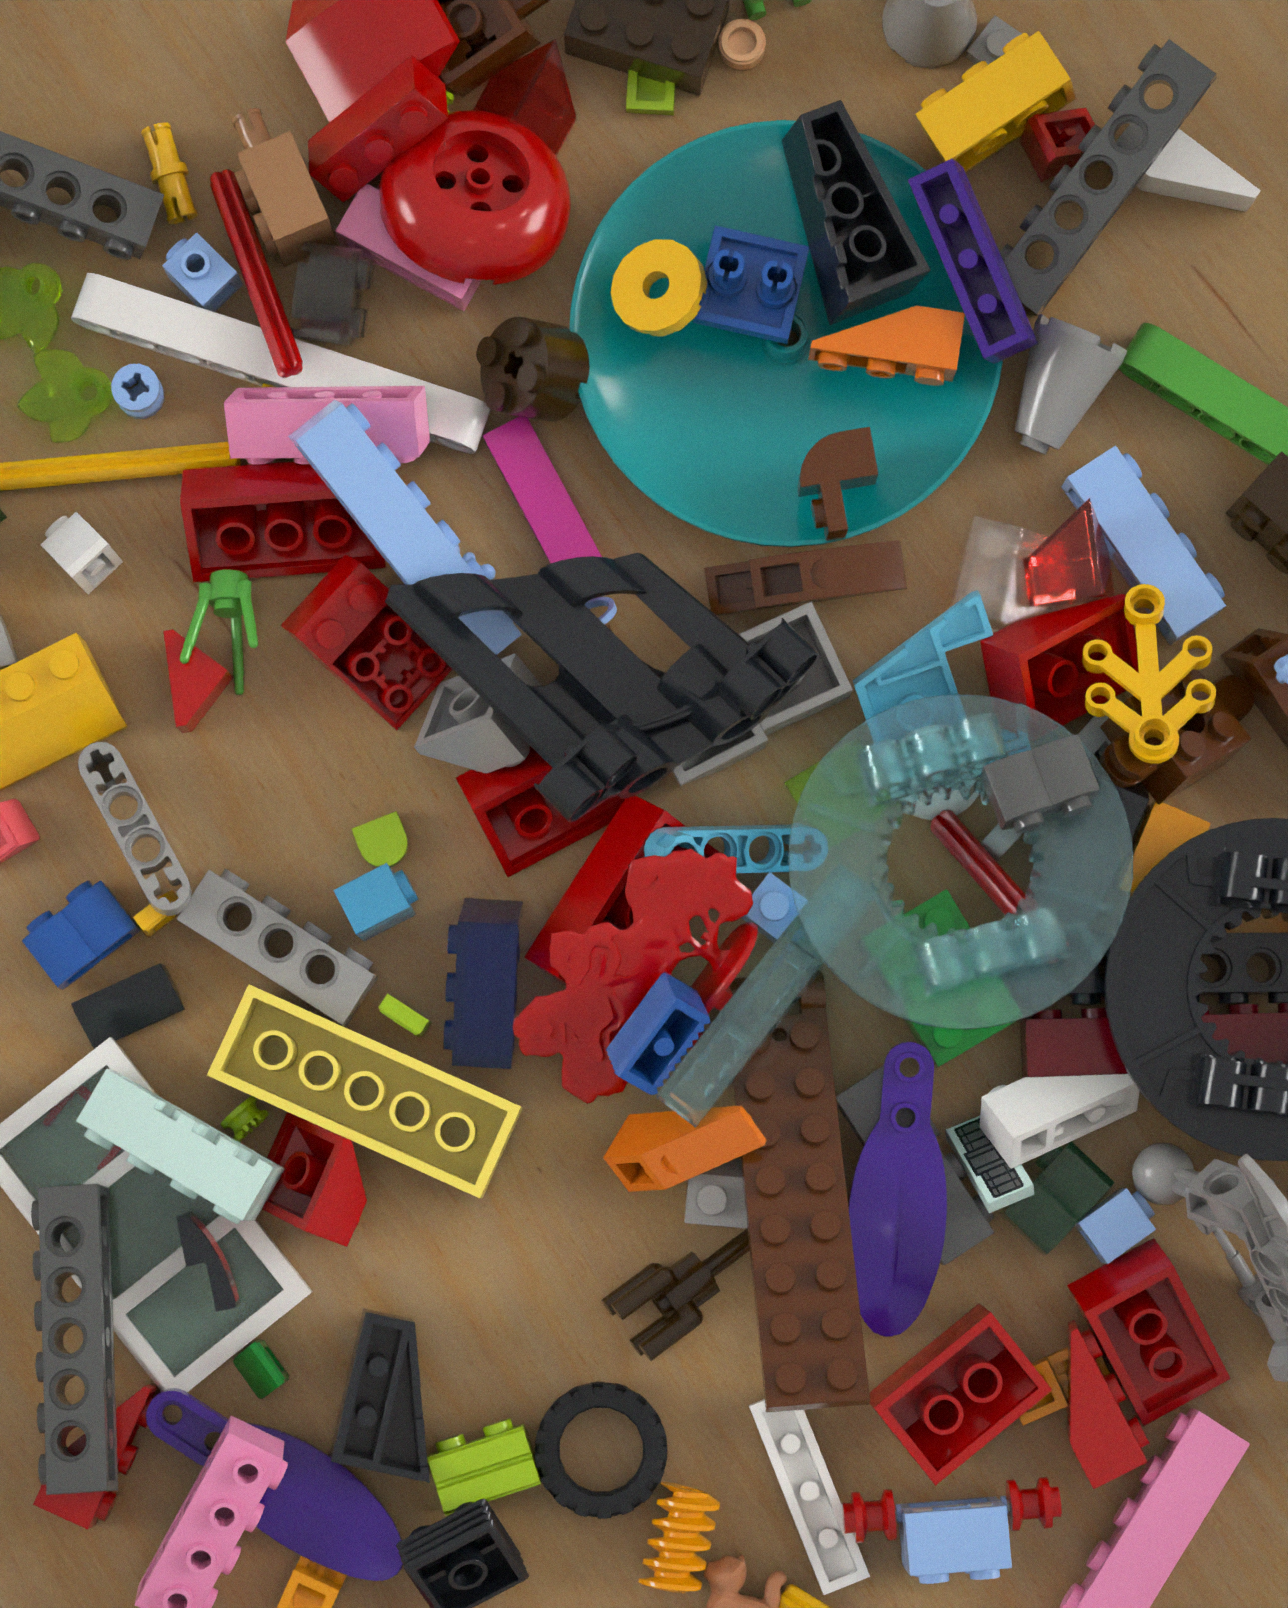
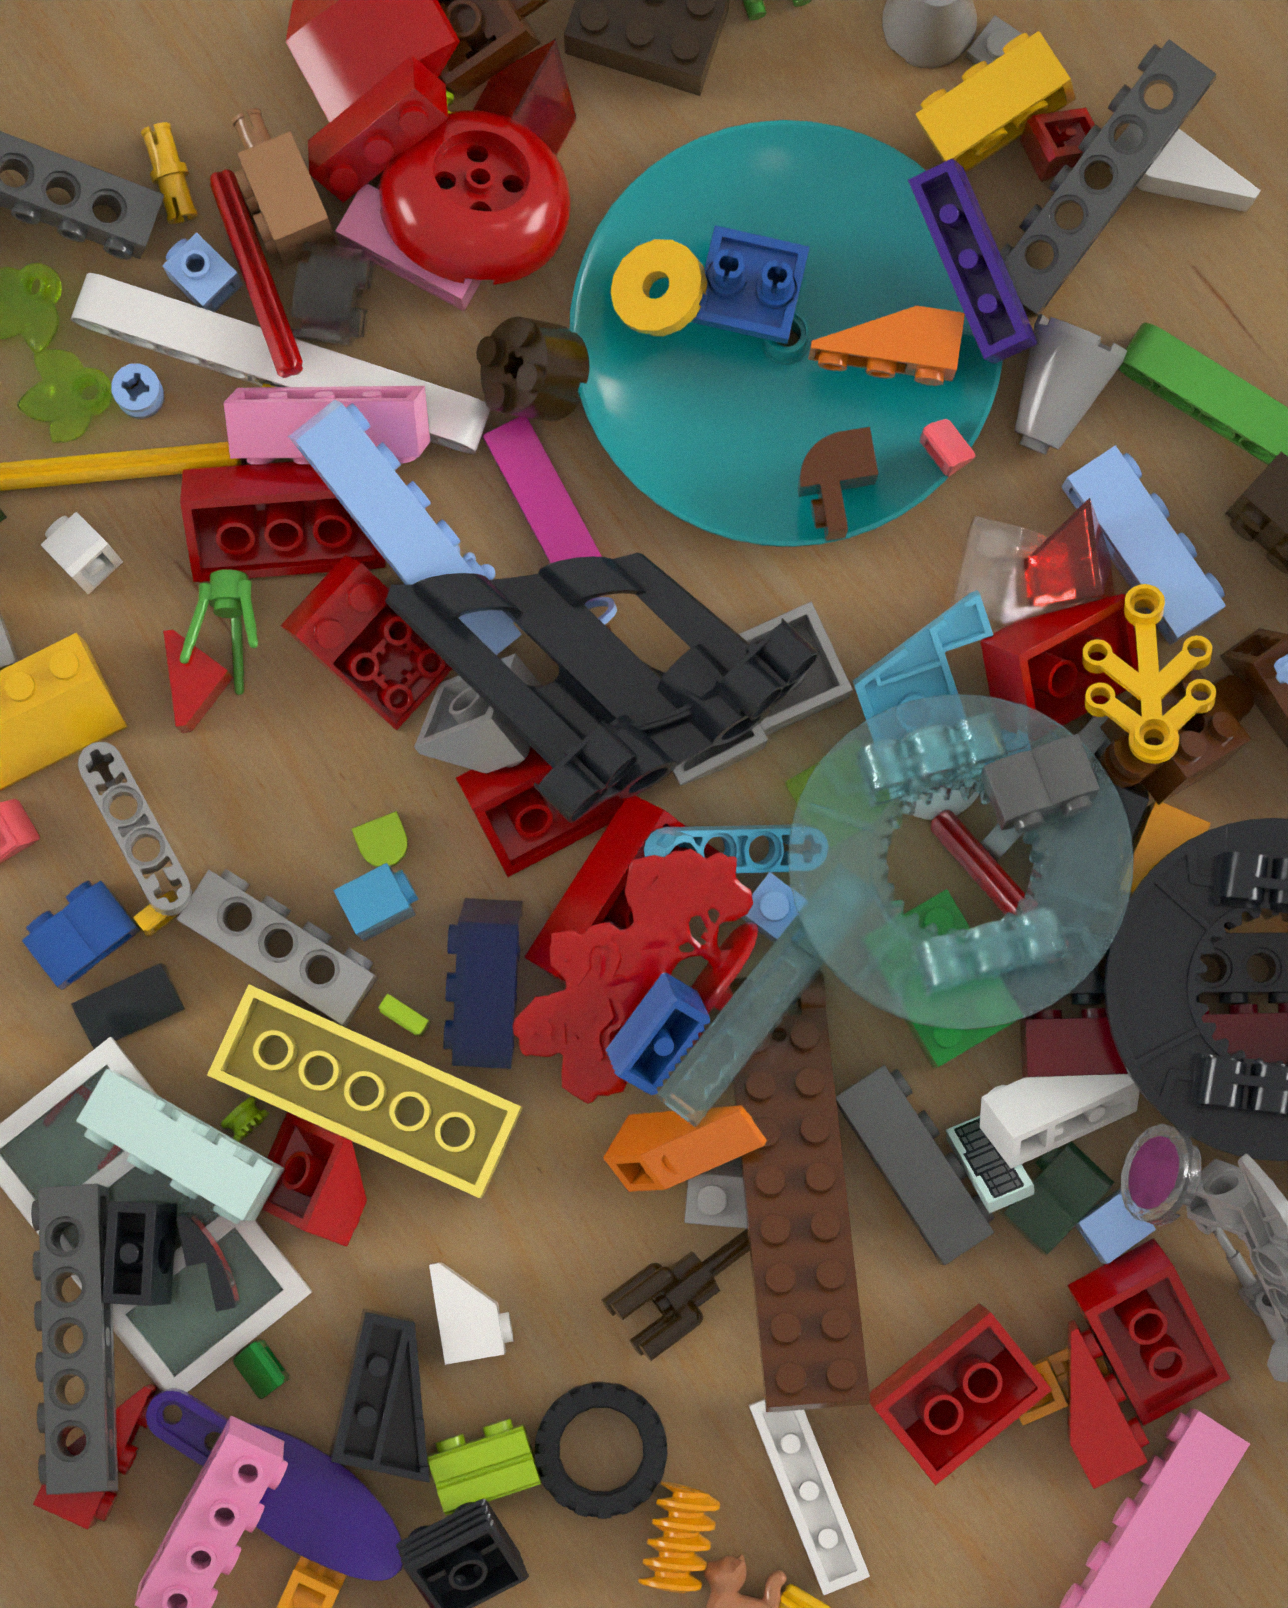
(139, 1253): none -> black brick
(467, 1318): none -> white slope
(649, 96): lime tile -> none
(741, 44): light nougat tile -> none
(805, 577): reddish brown slope -> none
(849, 217): black wedge -> none
(899, 1201): dark purple plant -> none
(946, 446): none -> coral slope
(955, 1533): light blue brick -> none
(1160, 1174): none -> tile

